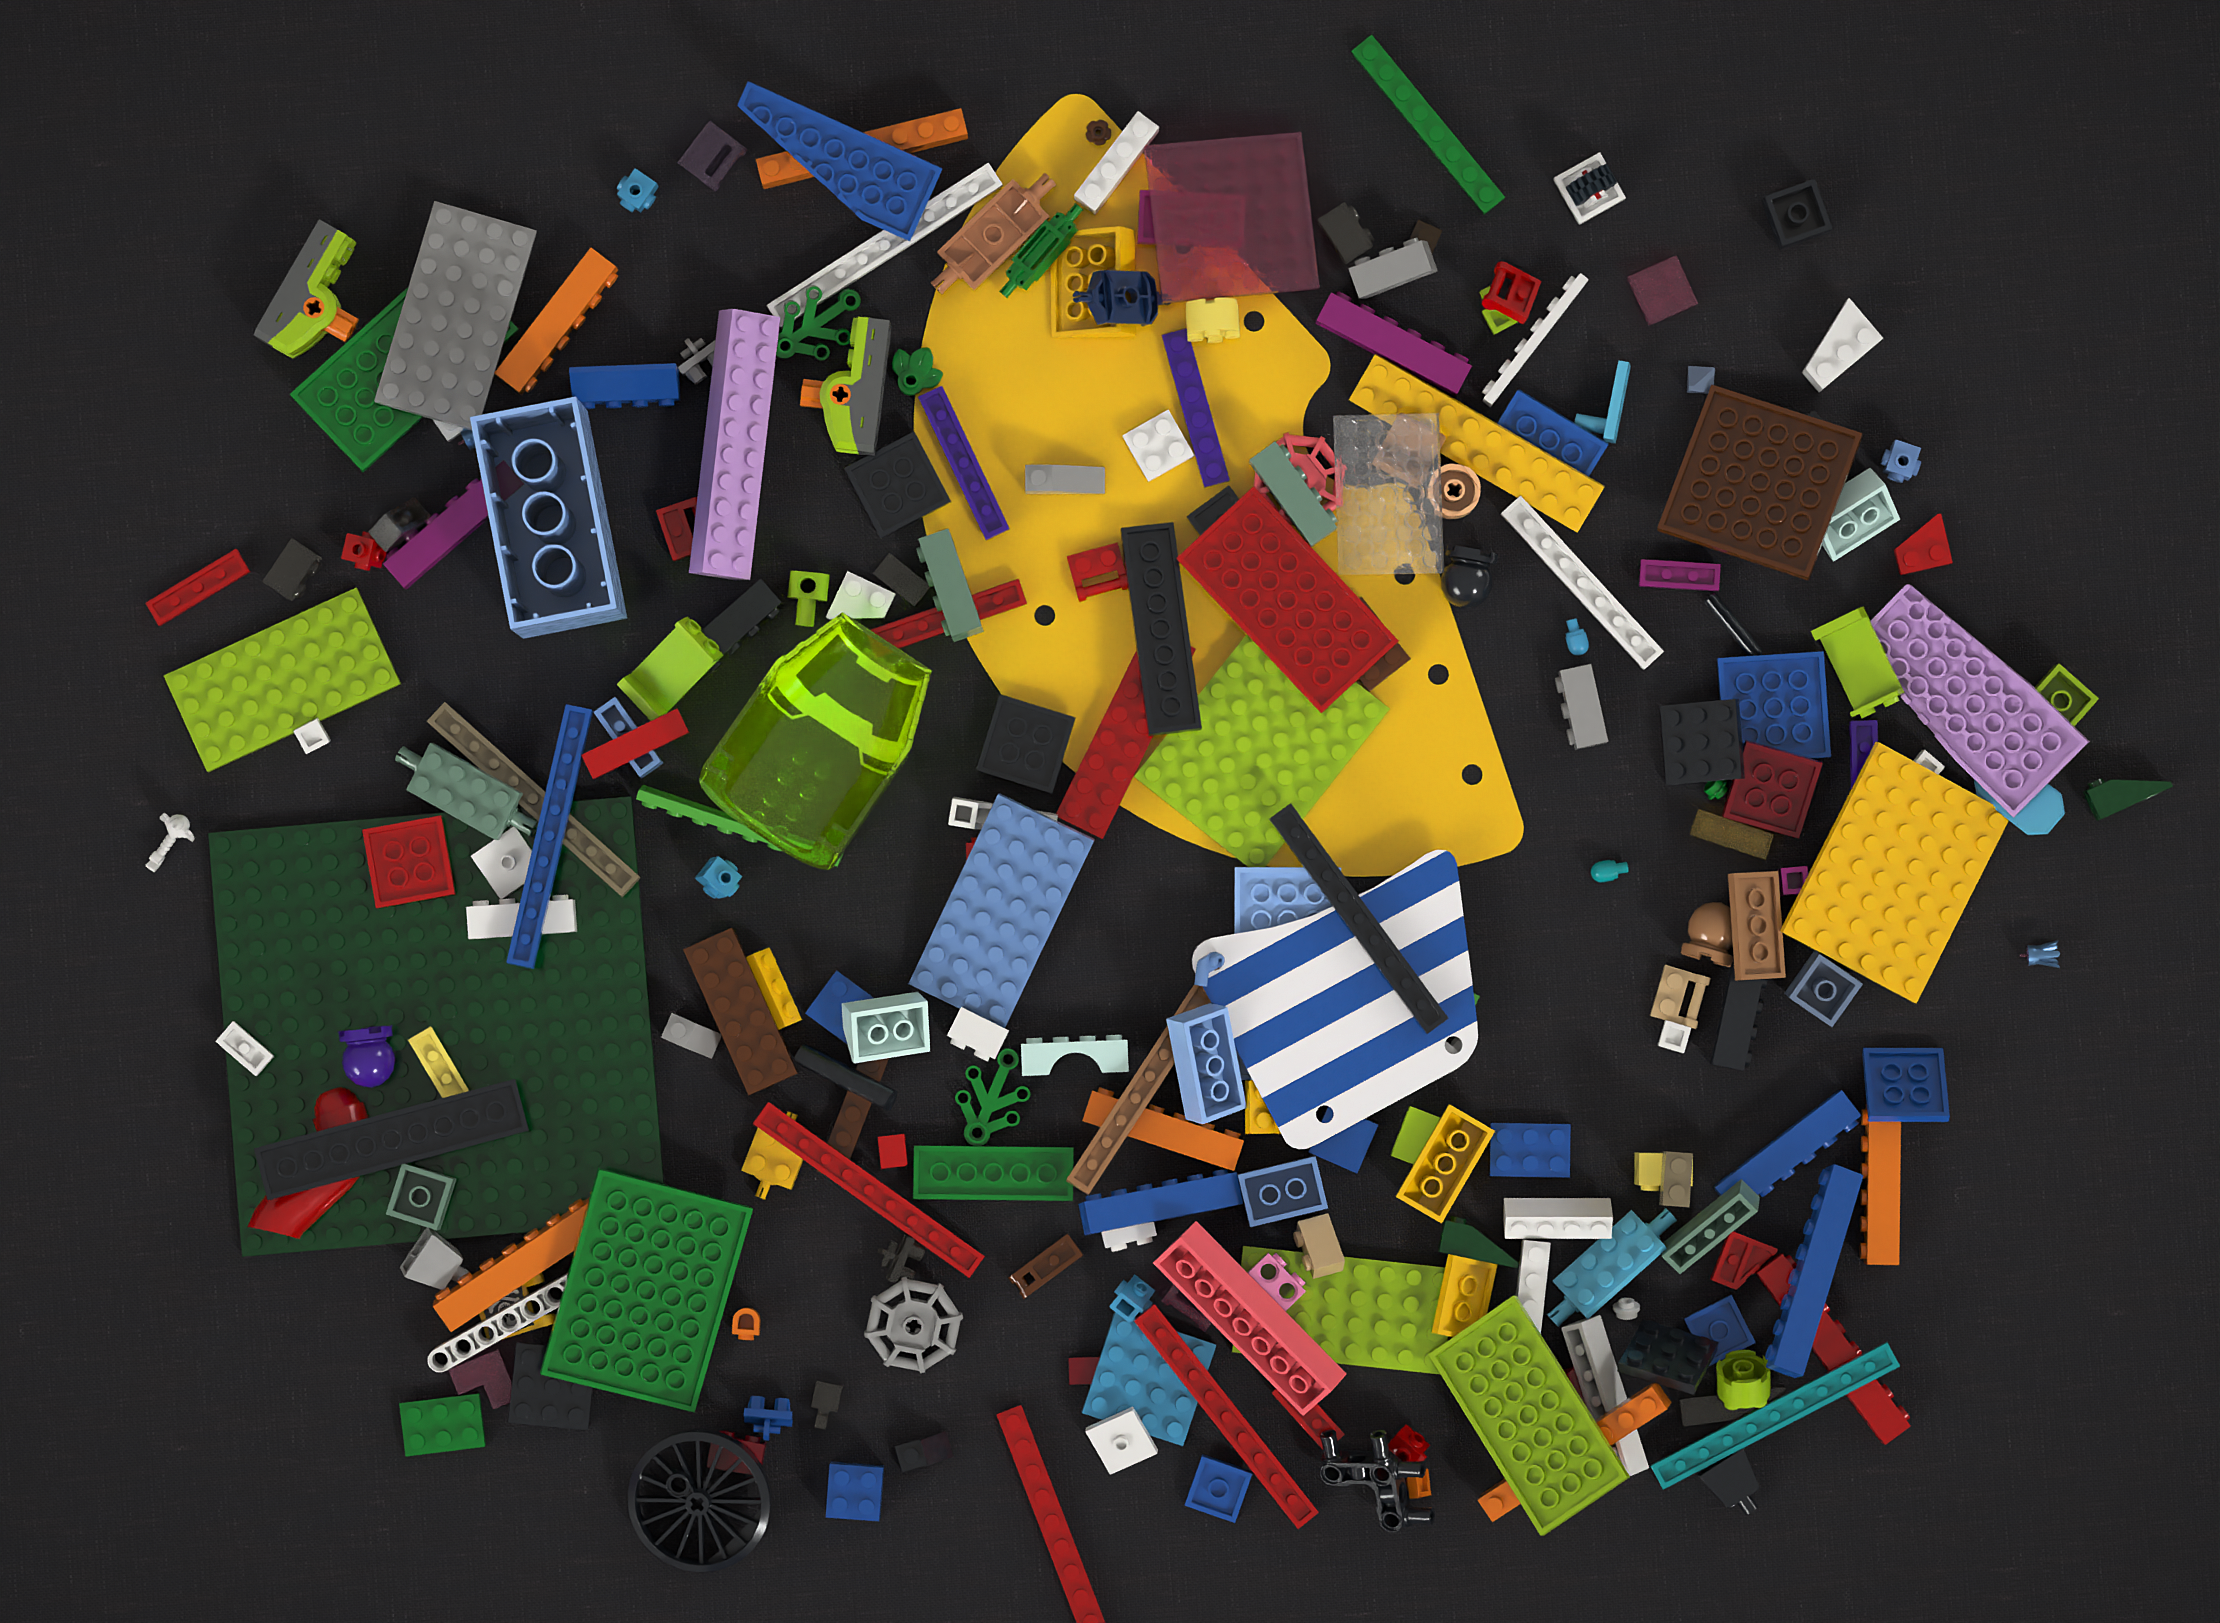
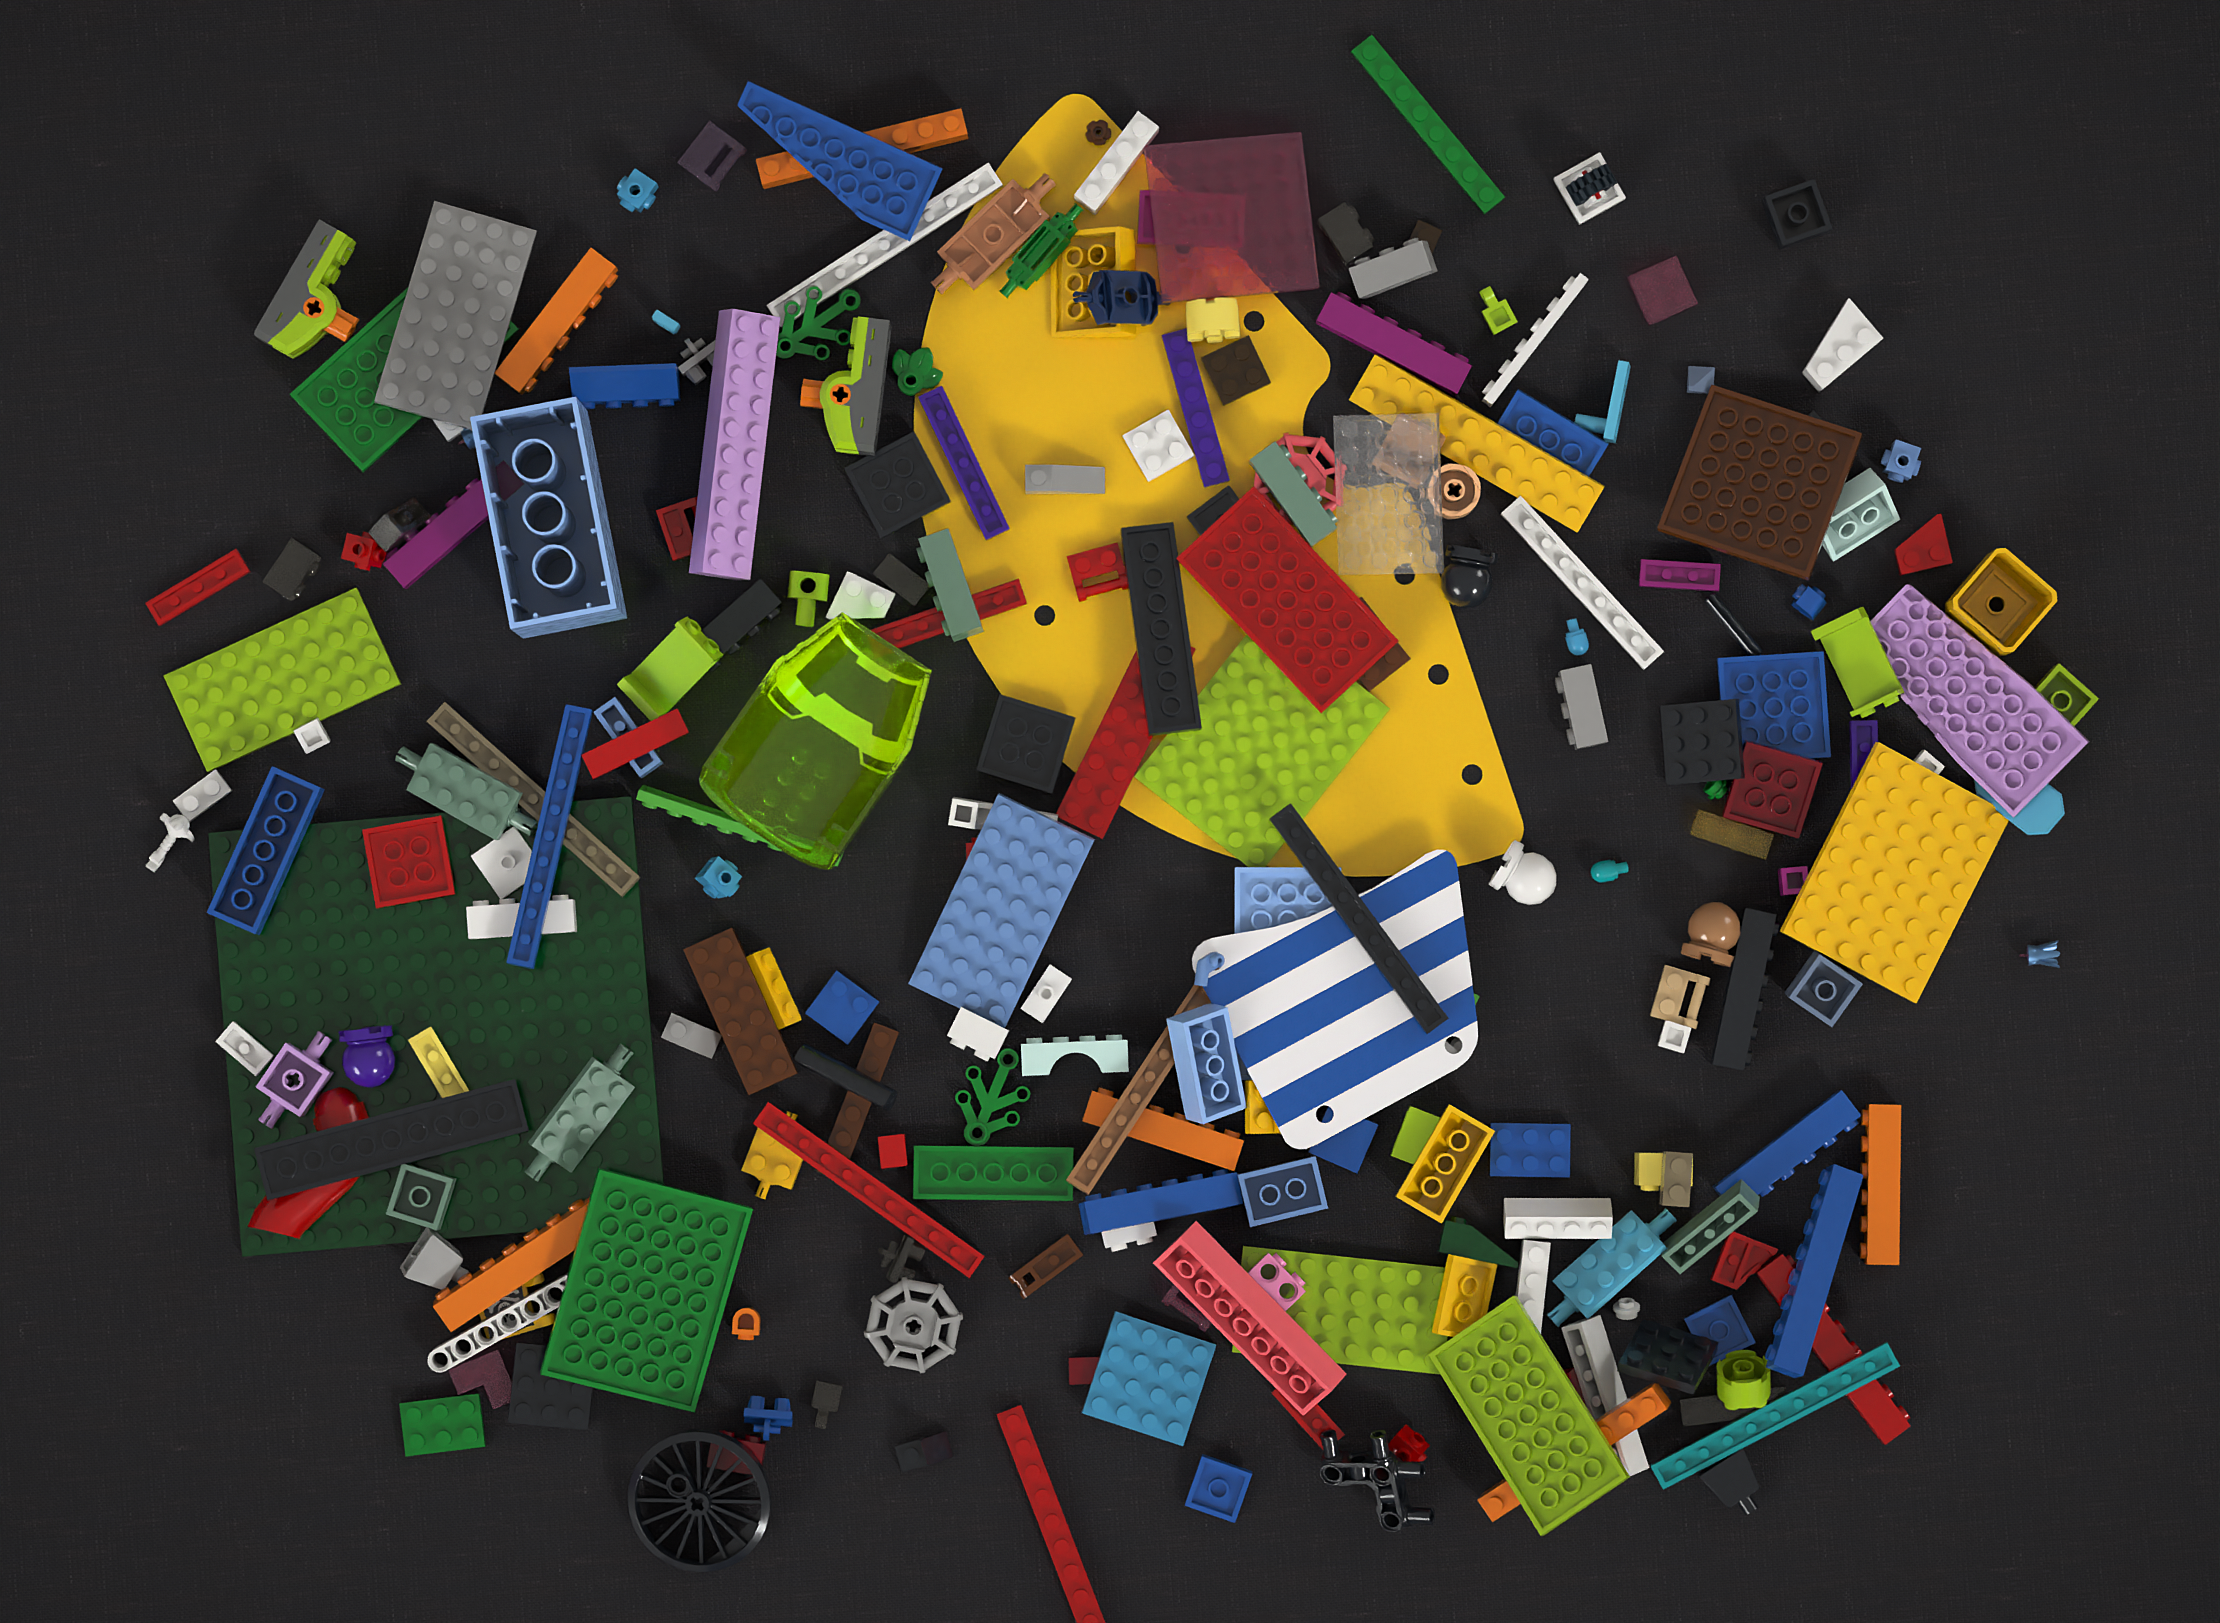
(202, 795): none -> white plate
(265, 850): none -> blue brick
(277, 1081): none -> lavender brick
(581, 1114): none -> sand green plate
(666, 322): none -> medium azure tile
(854, 1491): blue brick -> none
(886, 1027): light aqua slope -> none
(1046, 993): none -> white plate
(1121, 1440): white plate -> none
(1132, 1298): dark azure brick -> none
(1225, 1416): red plate -> none
(1236, 370): none -> dark brown plate
(1319, 1246): tan brick -> none
(1418, 1486): orange plate -> none
(1519, 295): red plate -> none
(1526, 875): none -> white tile
(1756, 925): medium nougat plate -> none
(1809, 601): none -> blue plate
(1905, 1085): blue plate -> none
(2023, 595): none -> yellow plate
(2115, 795): dark green slope -> none

